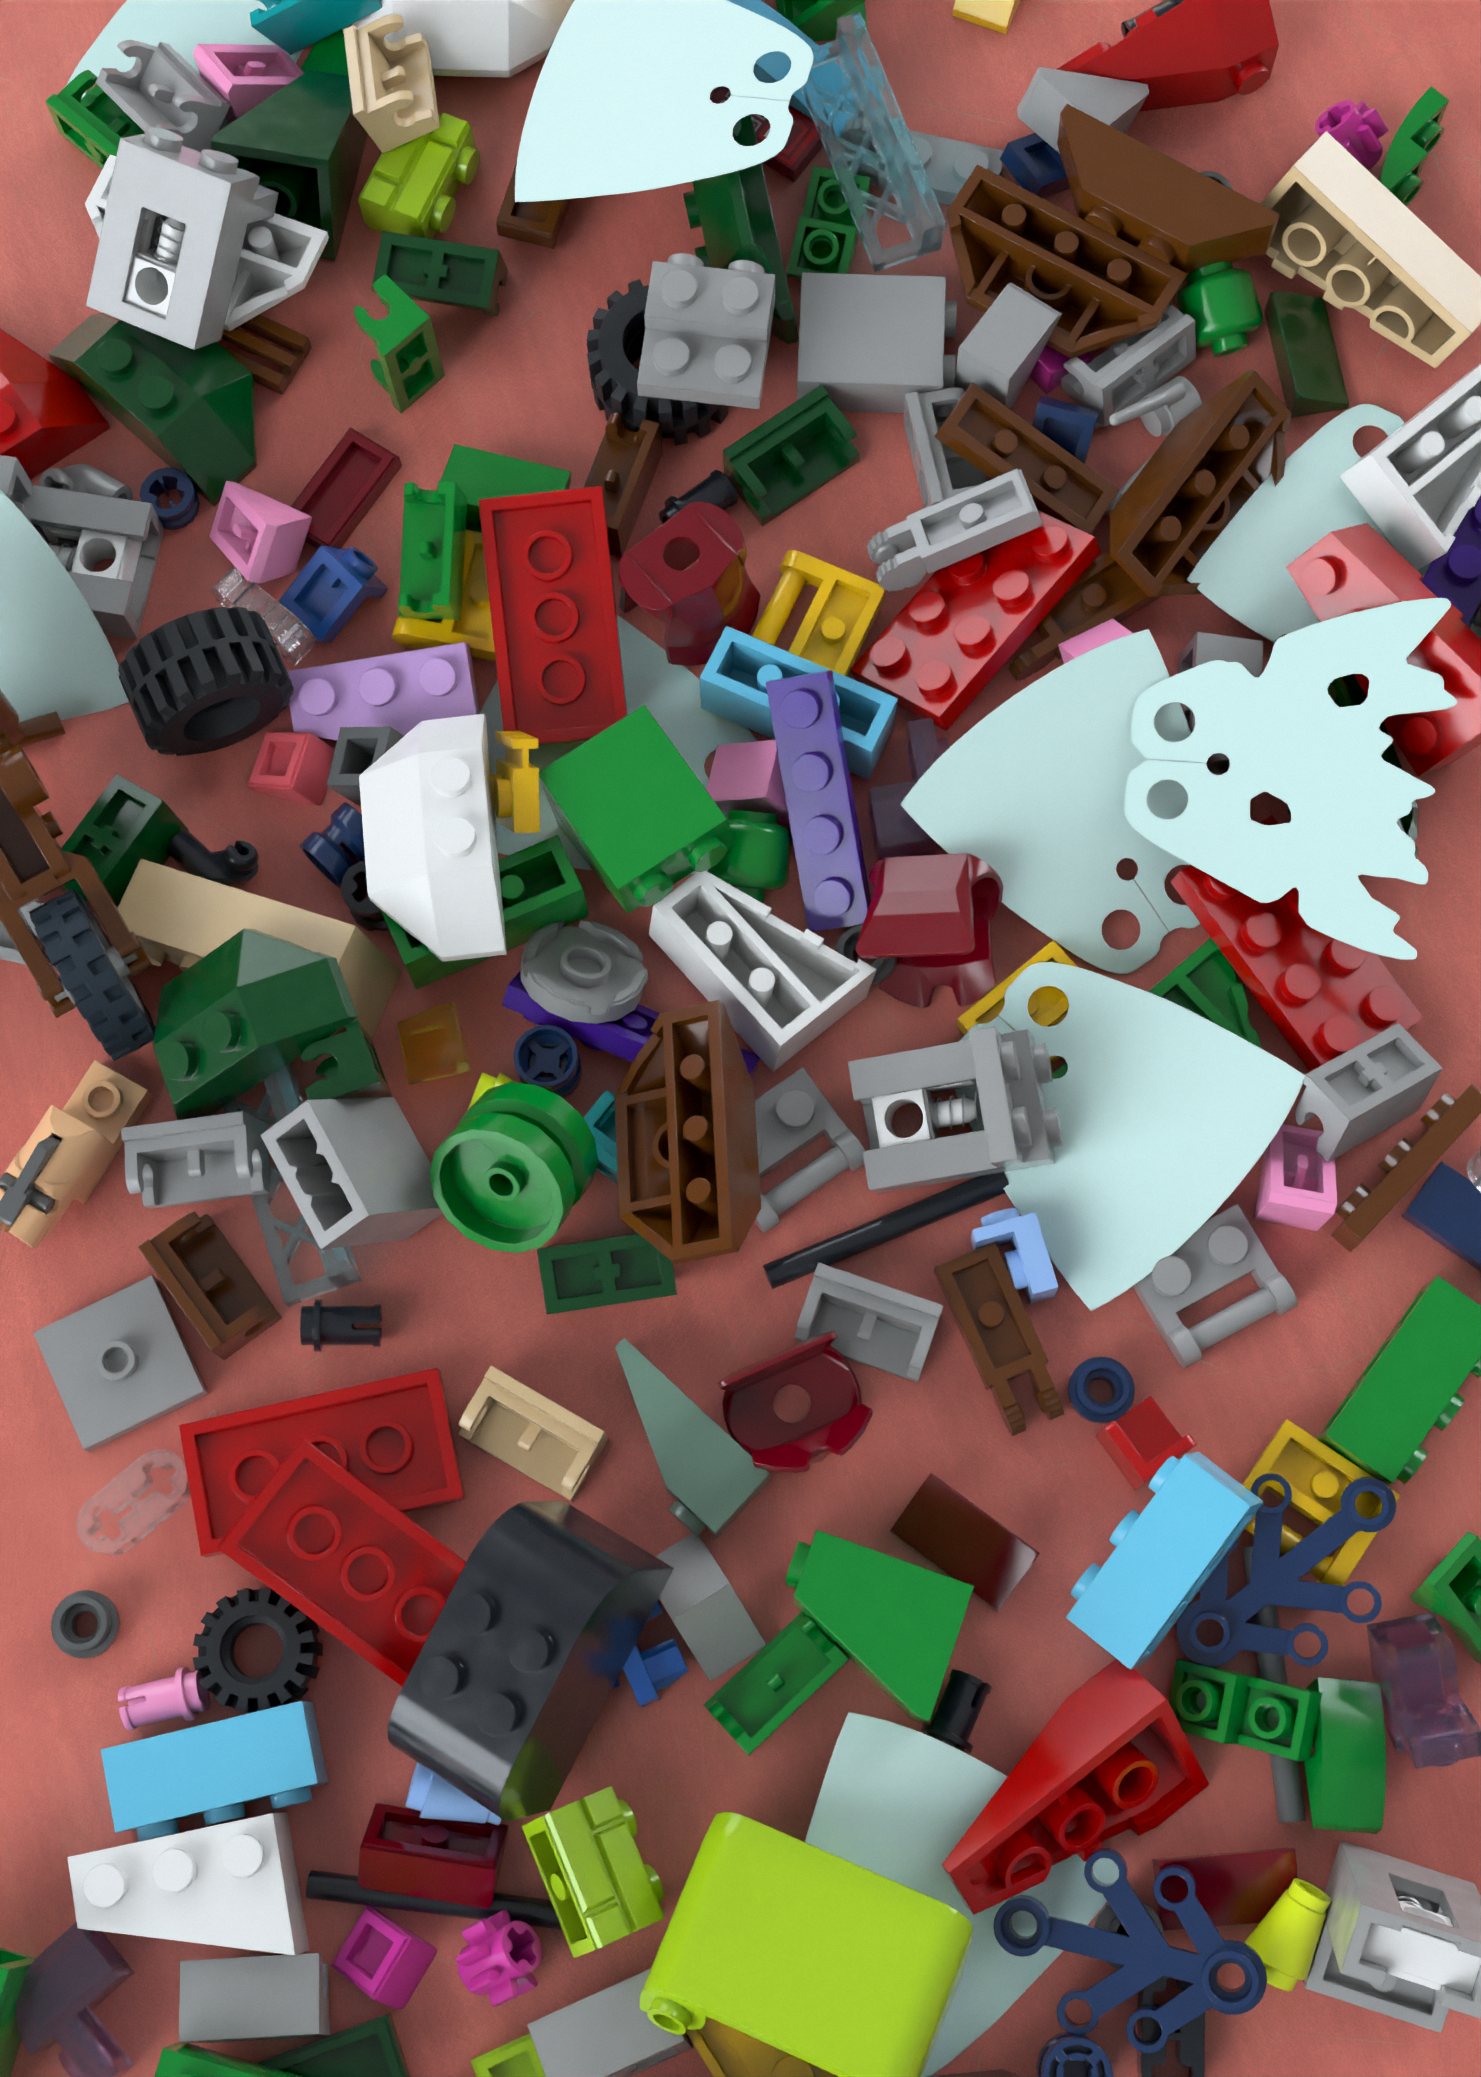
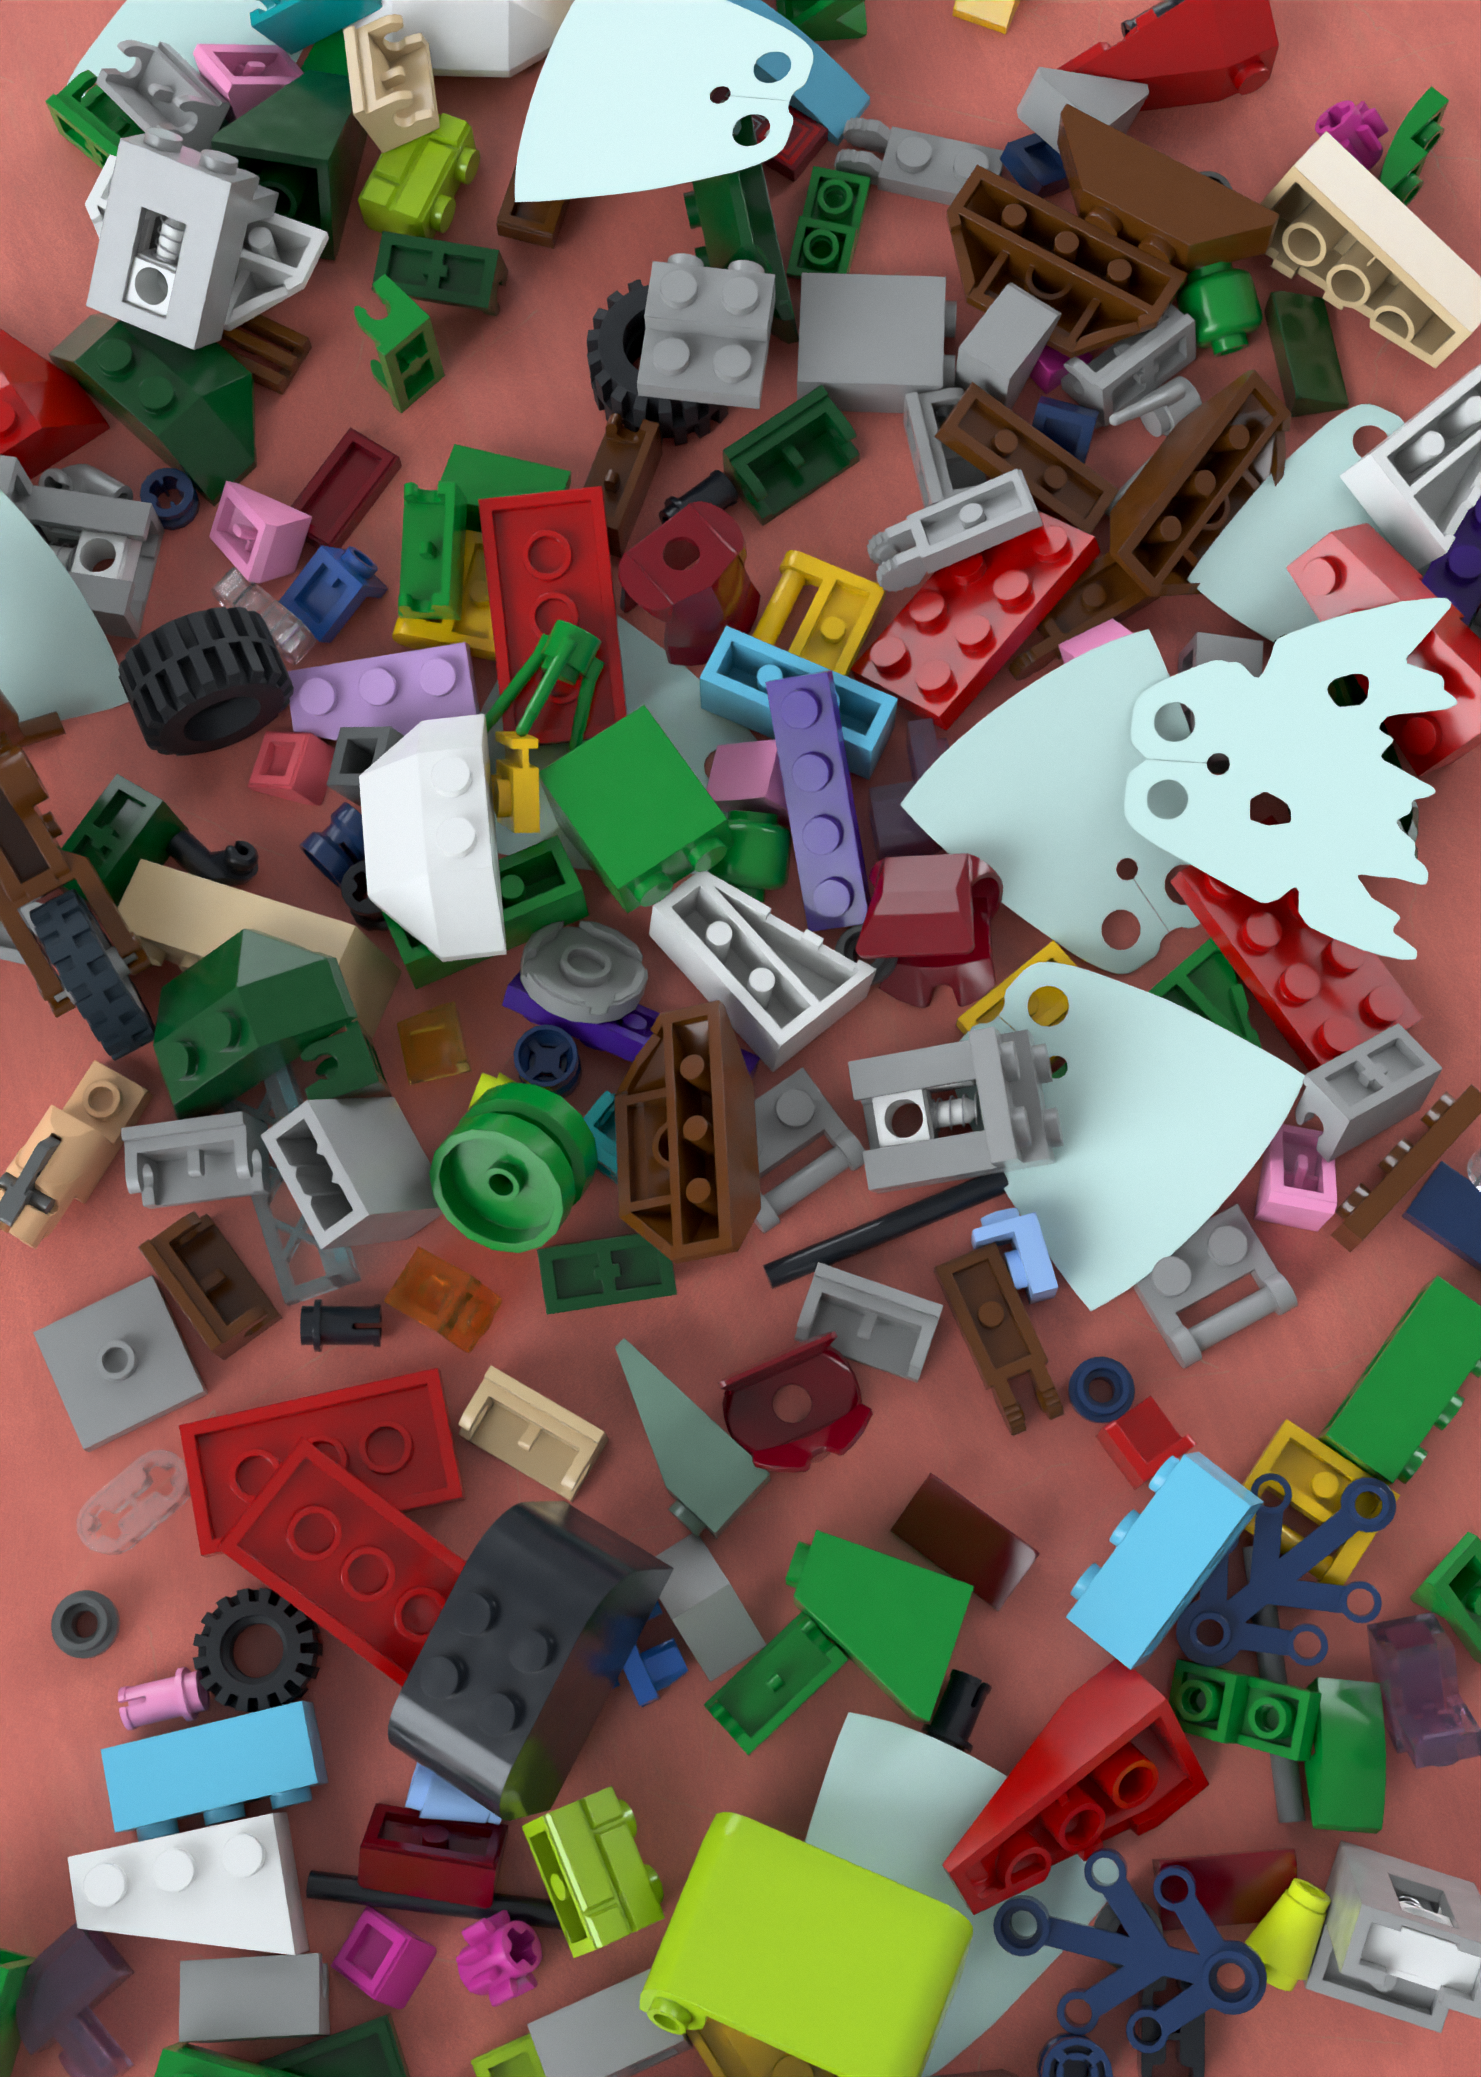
(444, 1299): none -> clear orange bracket
(563, 656): none -> green plant
(892, 142): clear light blue fence -> none

